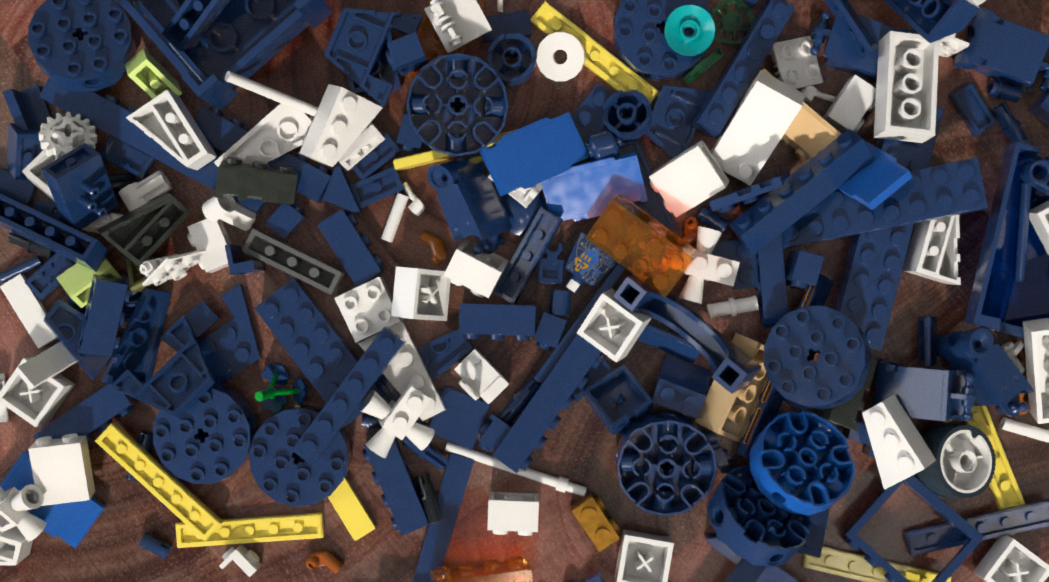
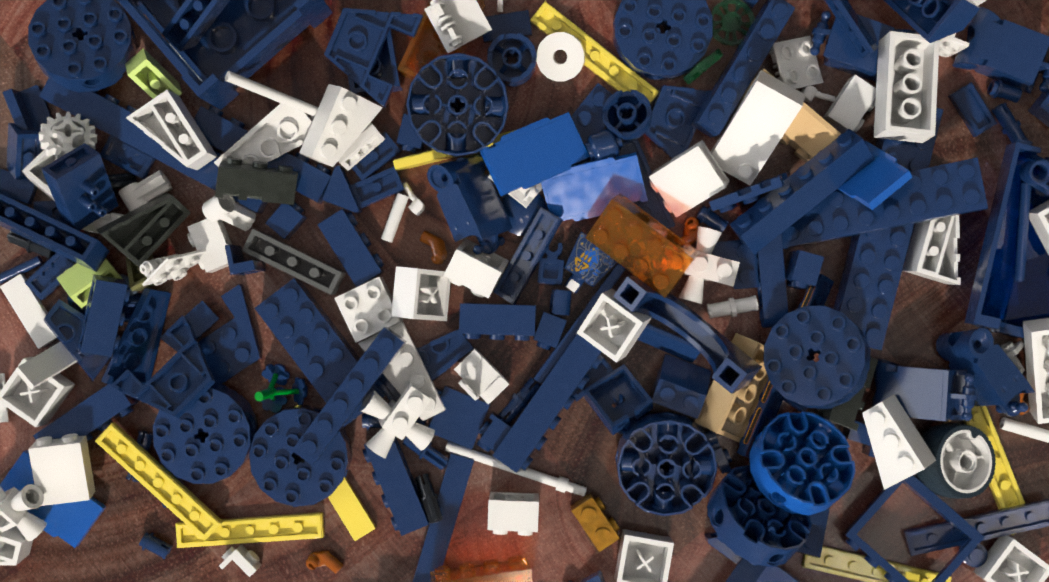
(406, 54): dark blue brick -> none
(695, 19): teal dish -> none
(927, 340): dark blue slope -> none
(977, 556): none -> dark blue wheel

